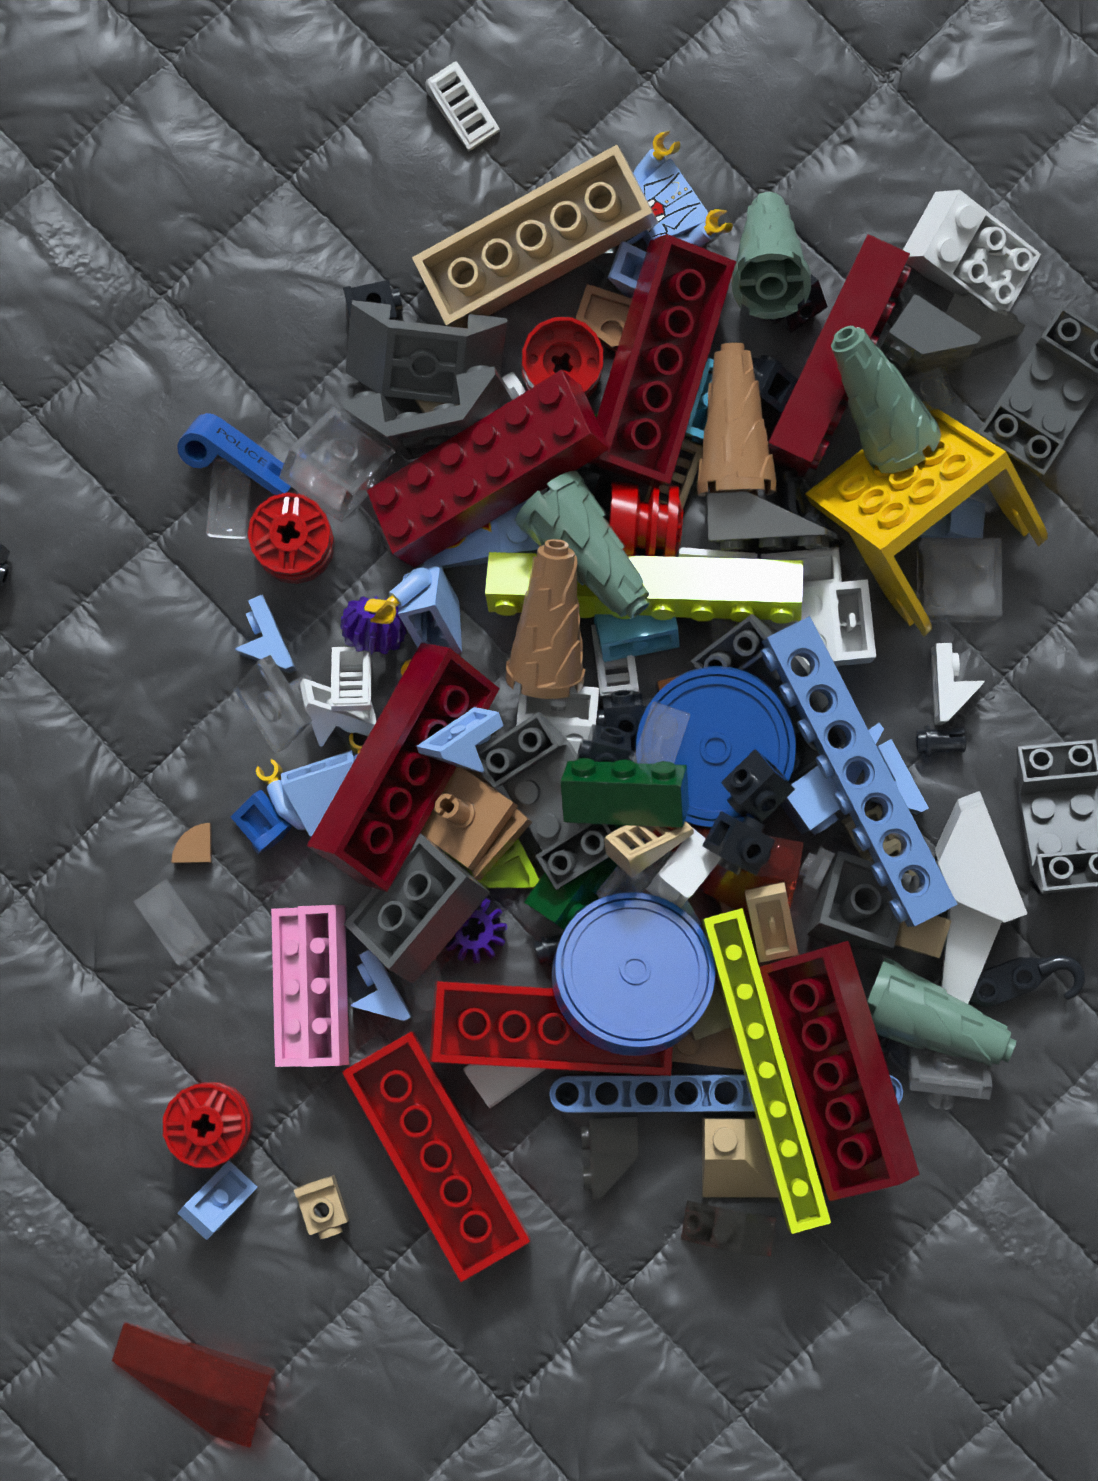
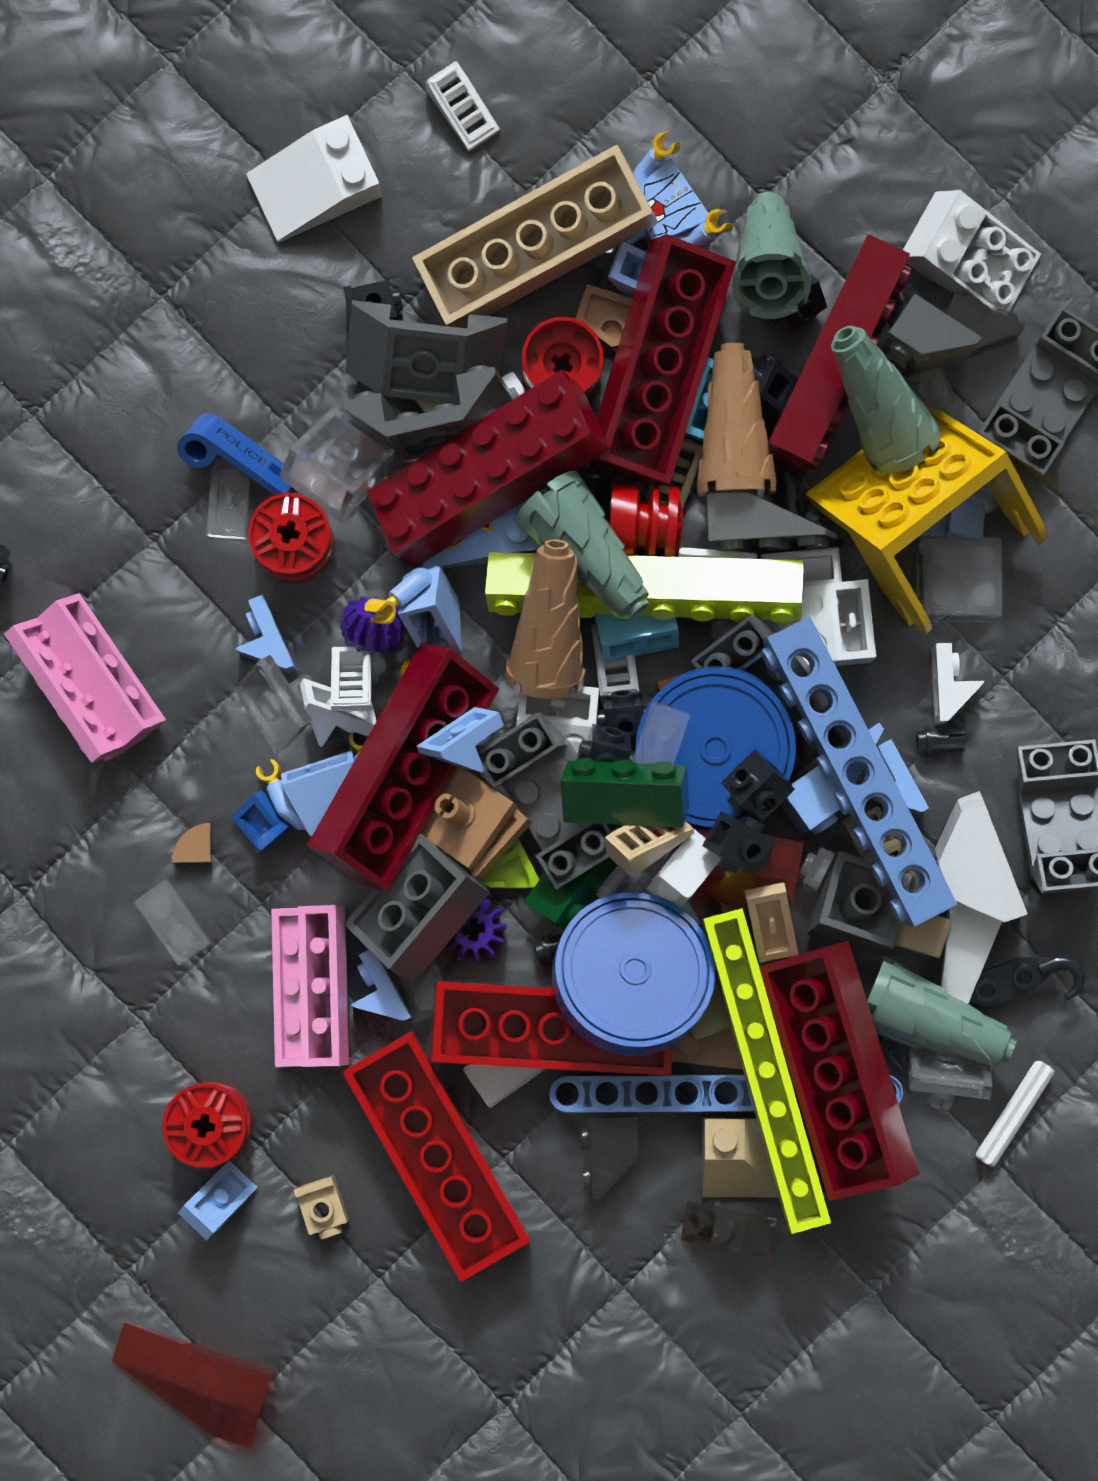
(85, 678): none -> bright pink brick
(314, 180): none -> white slope
(1015, 1113): none -> white axle

